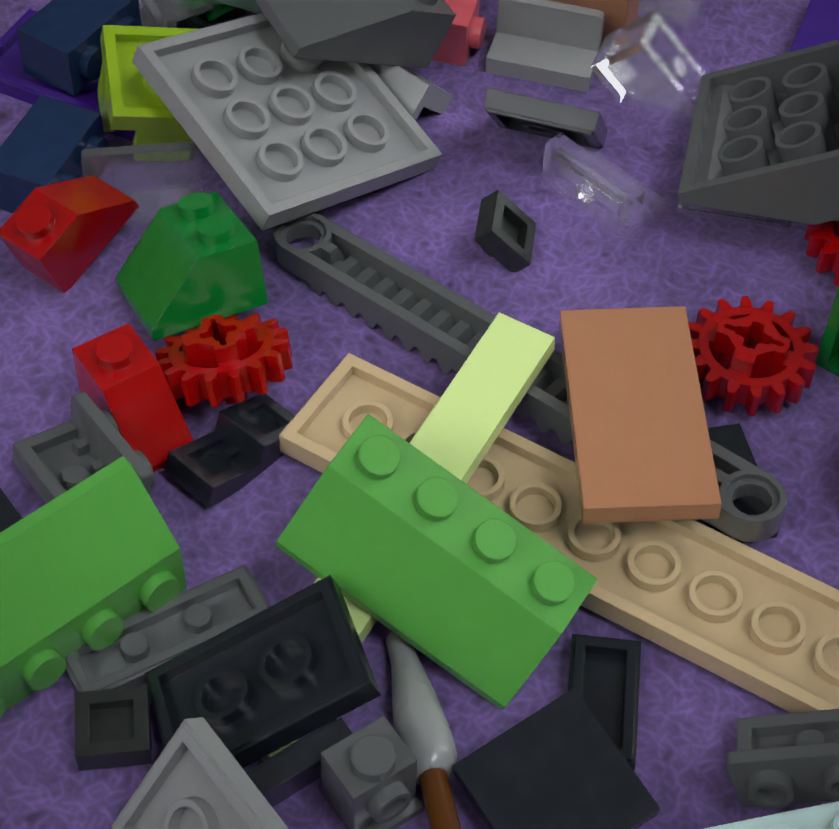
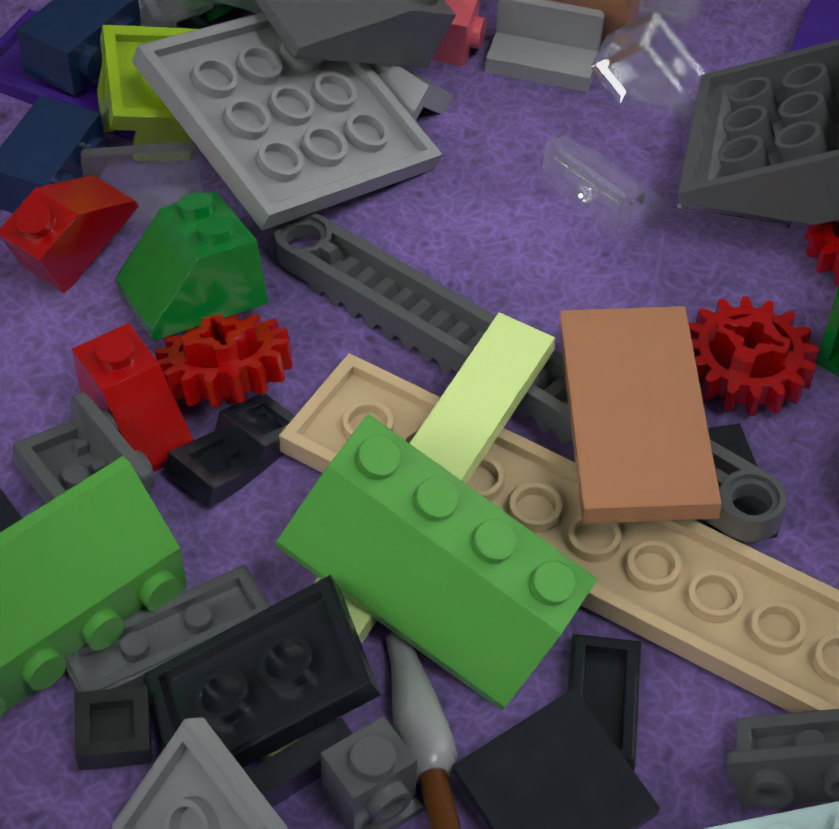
(505, 232): pearl dark grey plate -> none
(545, 118): black tile -> none

